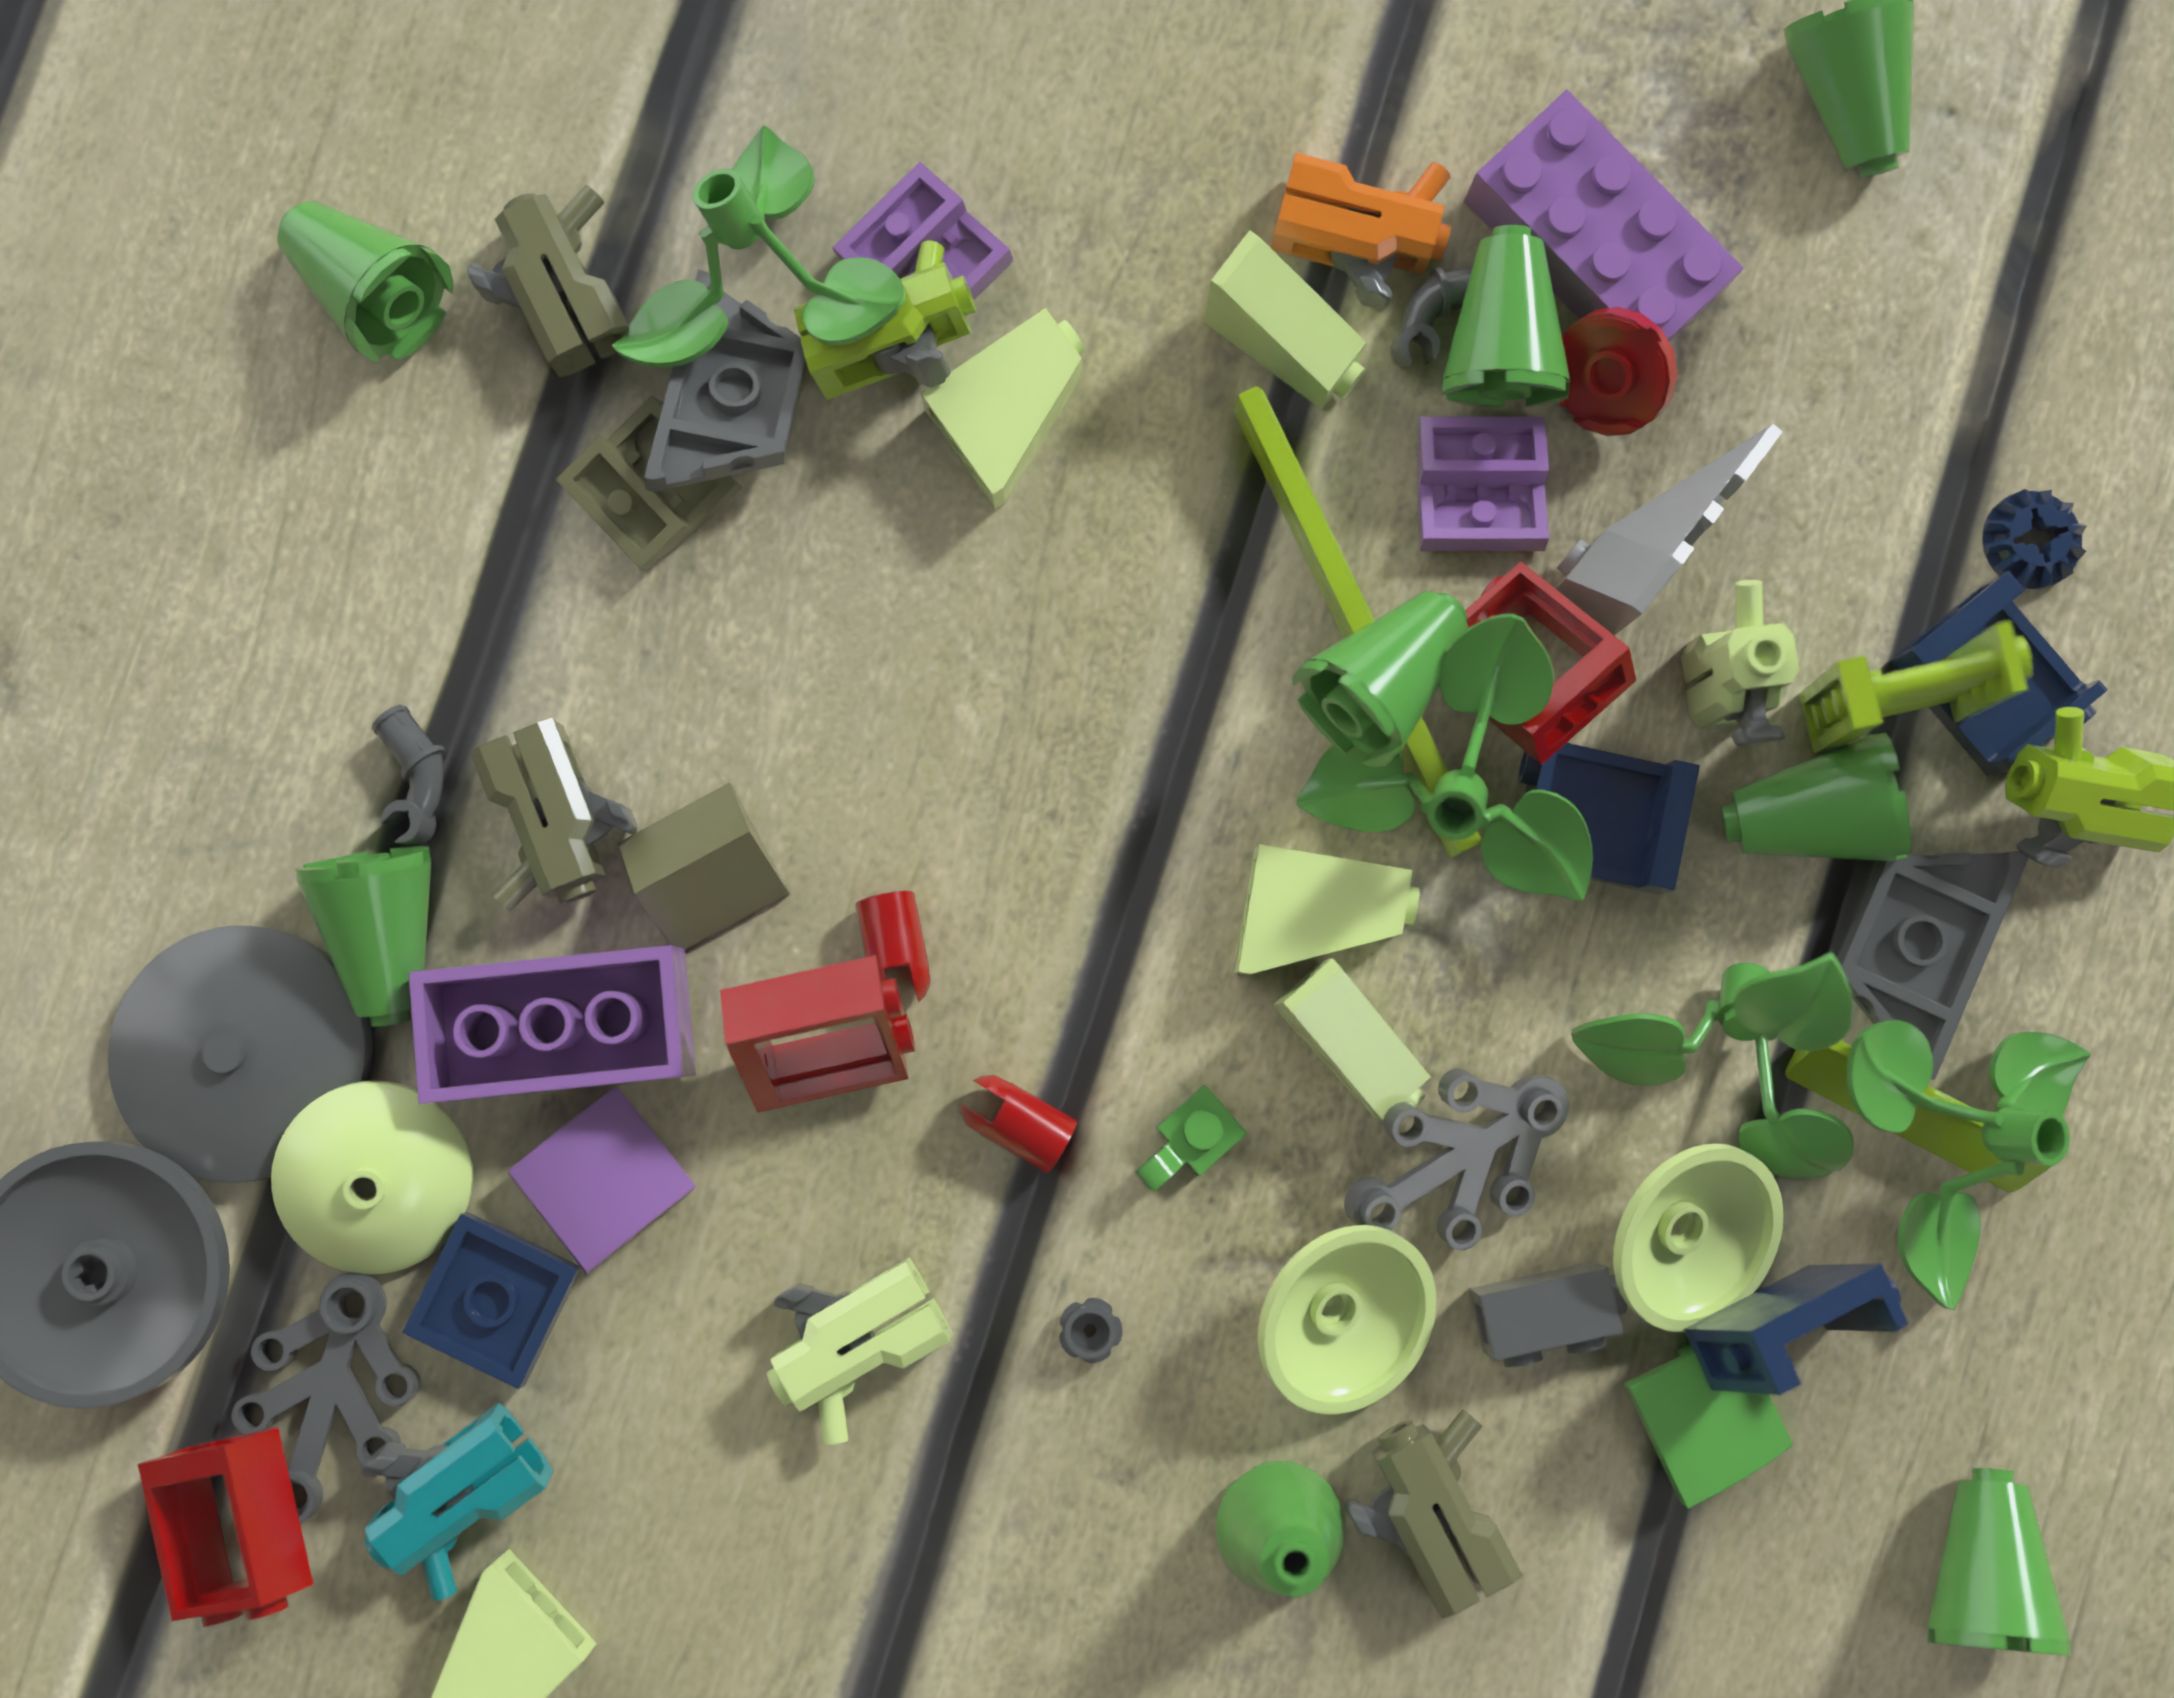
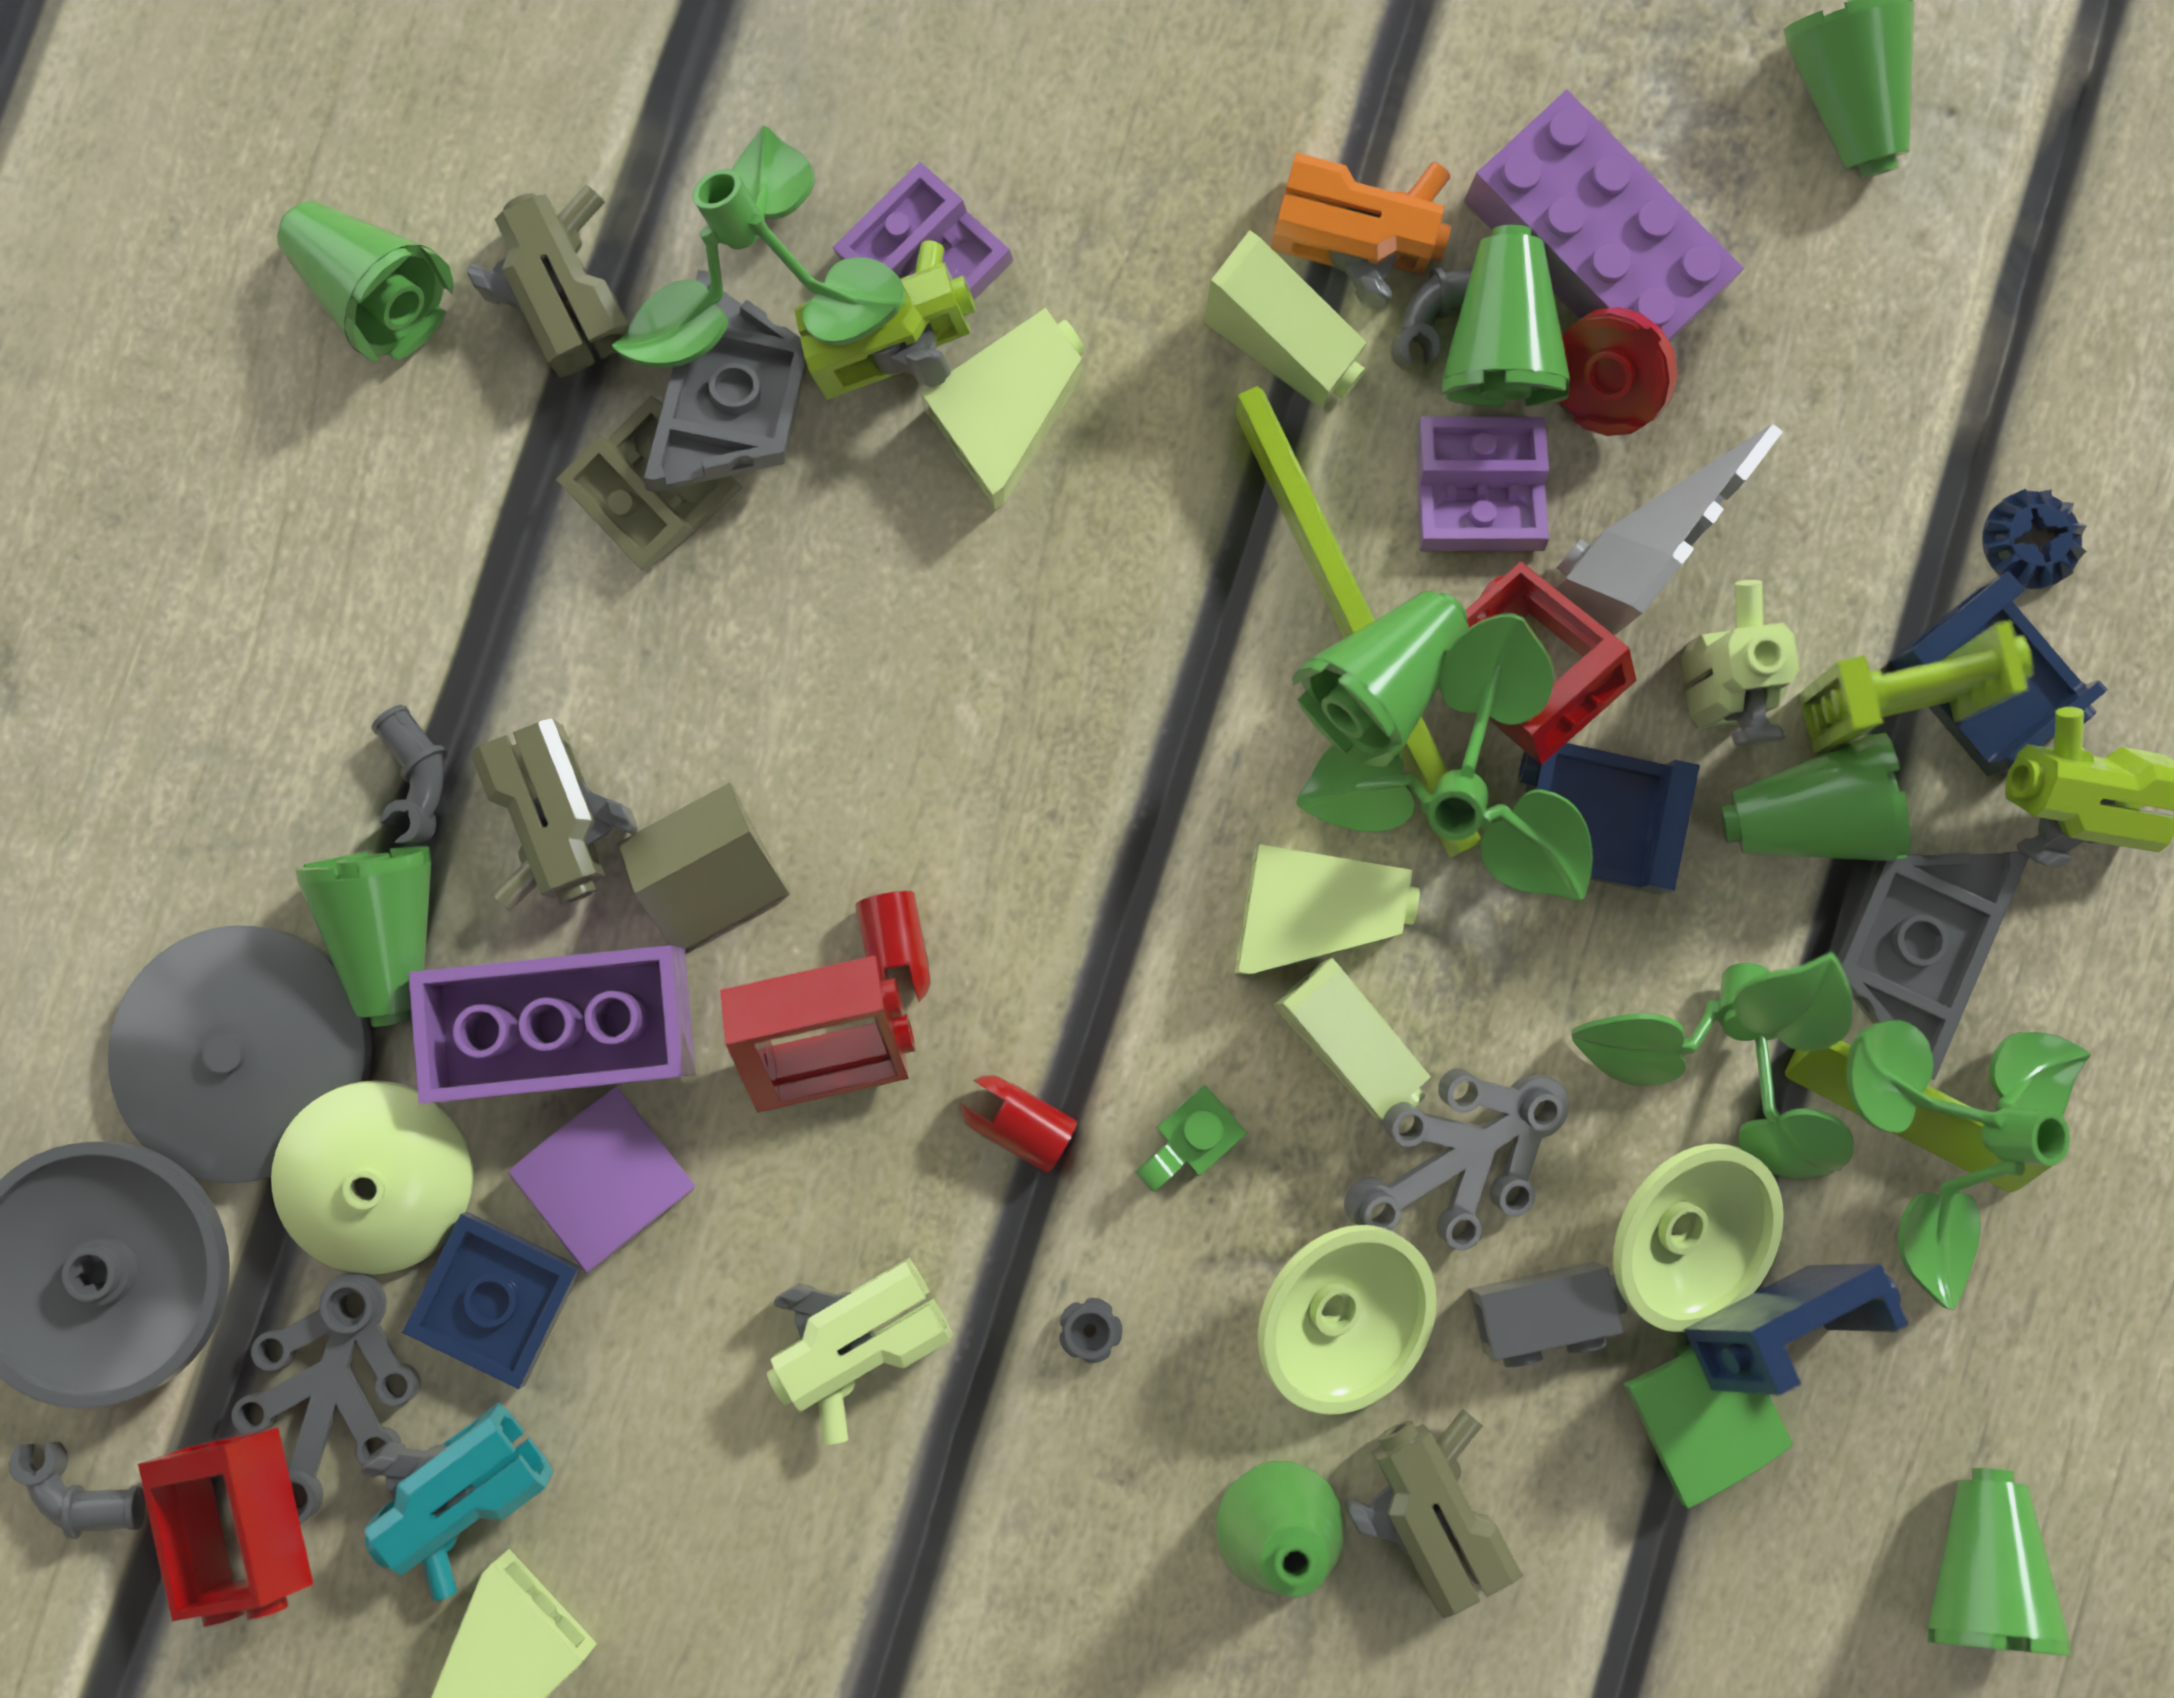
(74, 1507): none -> dark grey piece

